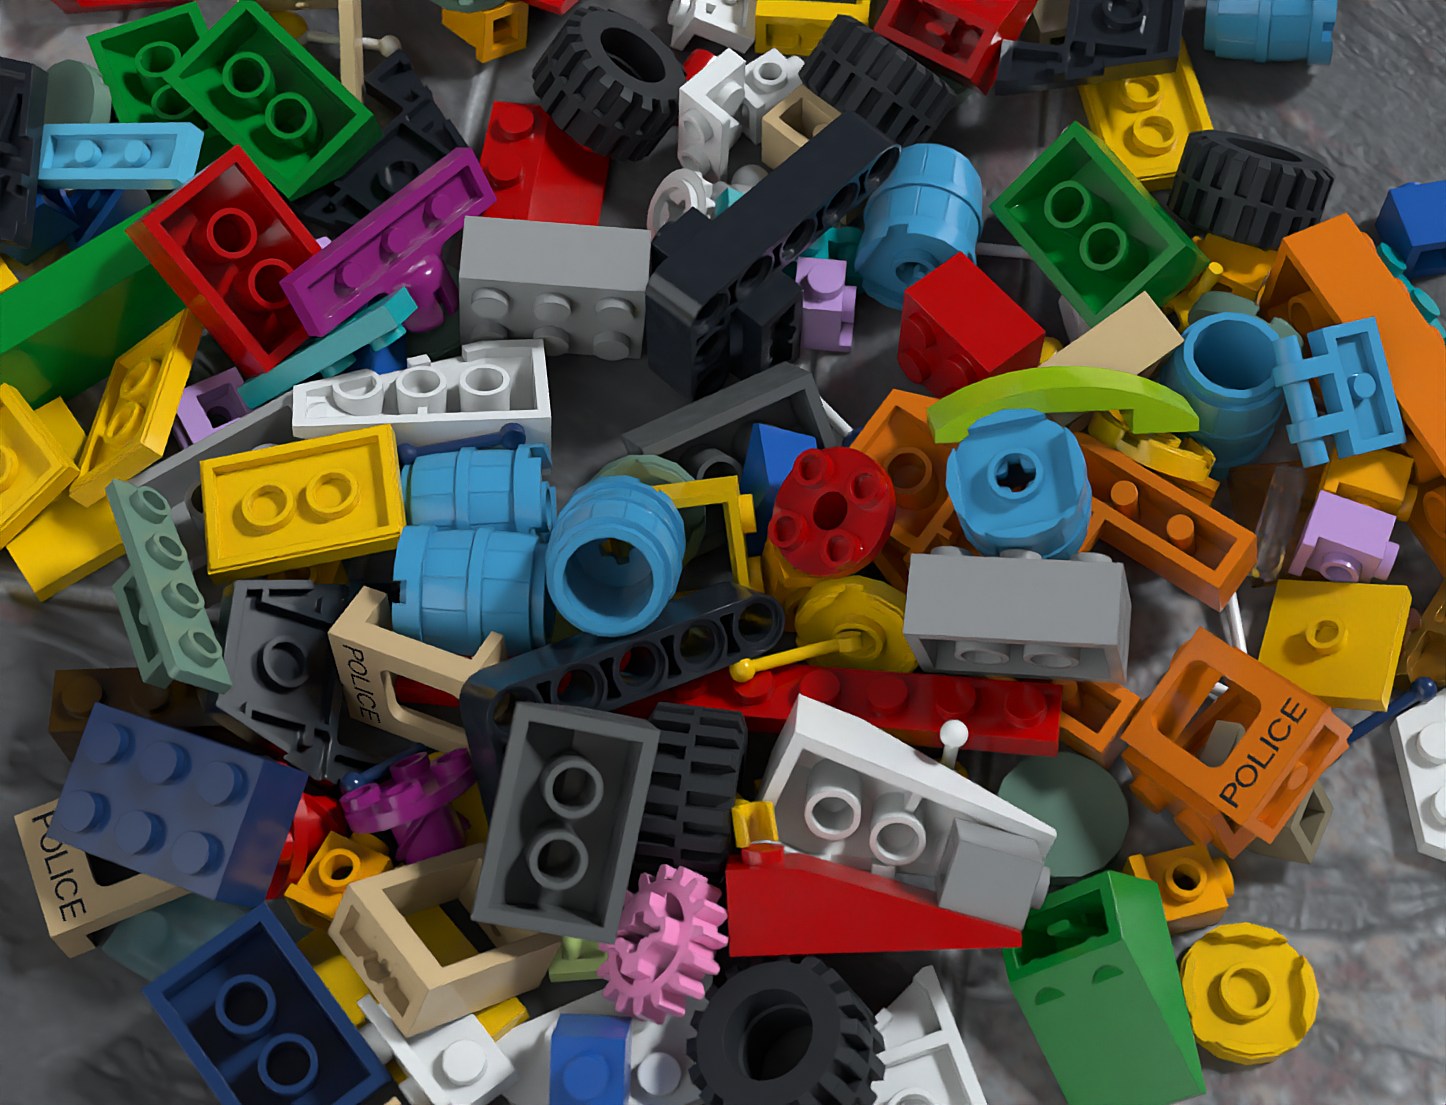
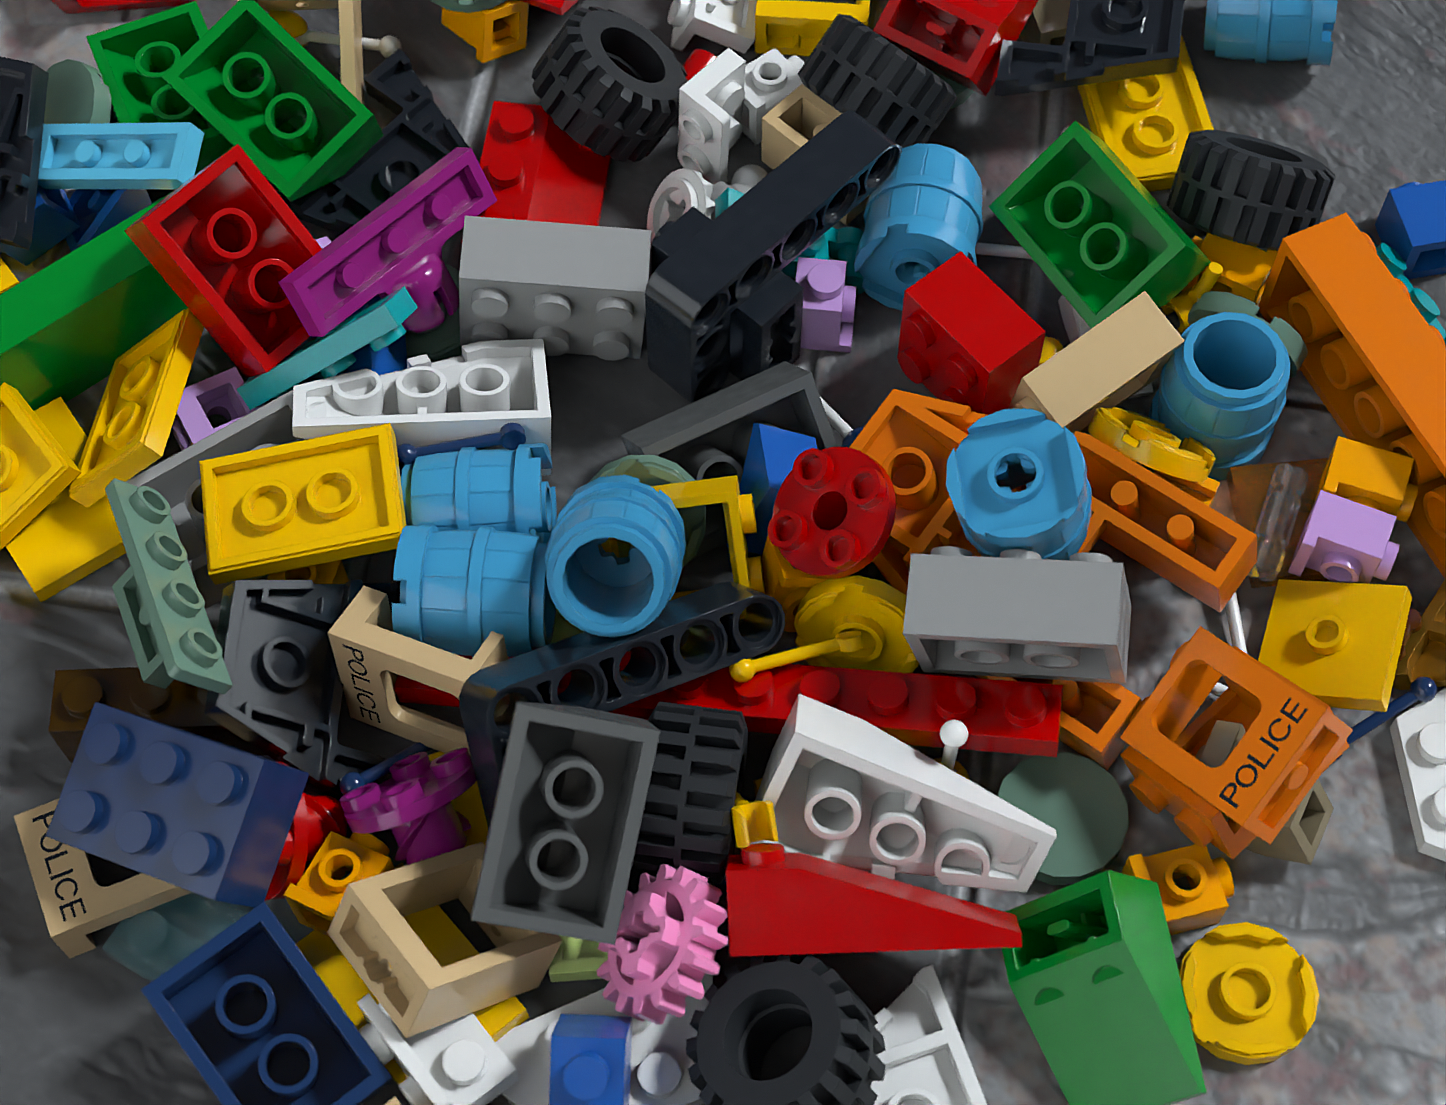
(991, 874): light grey brick -> none
(1059, 389): lime slope -> none
(1353, 386): dark azure plate -> none

